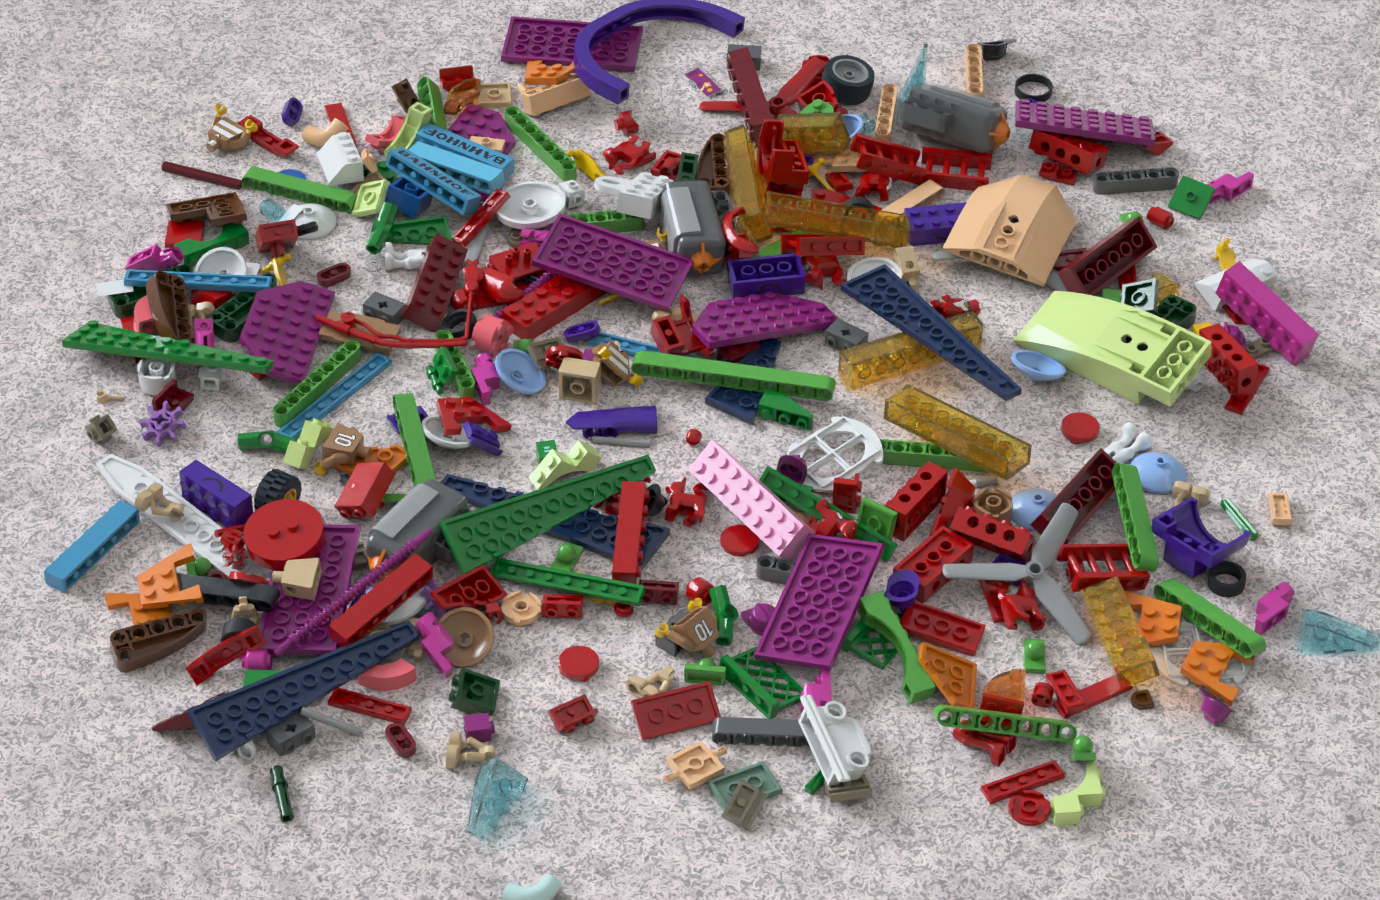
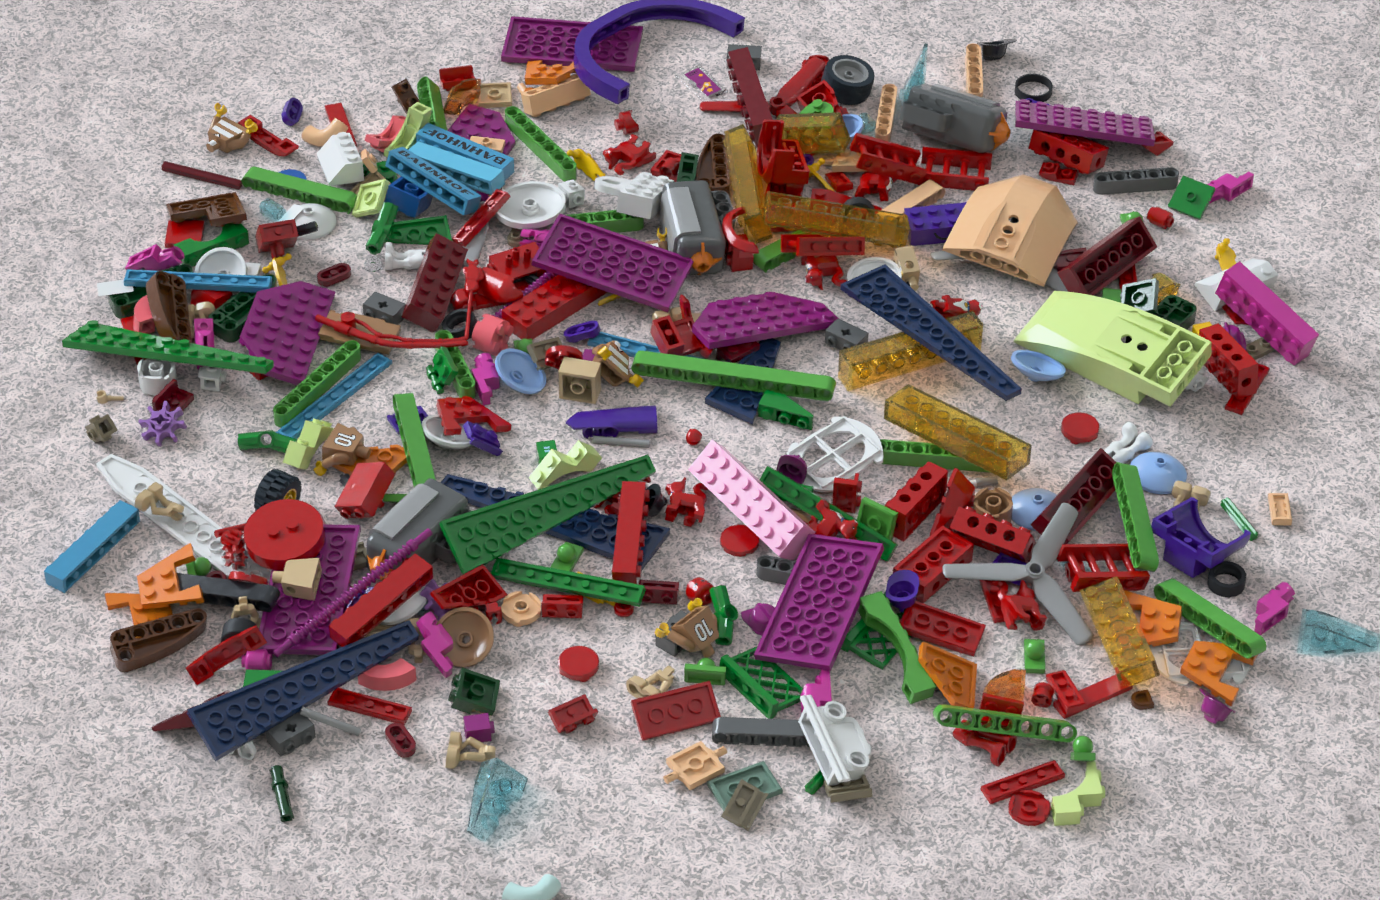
(215, 495): dark purple brick -> none
(766, 274): dark purple brick -> none

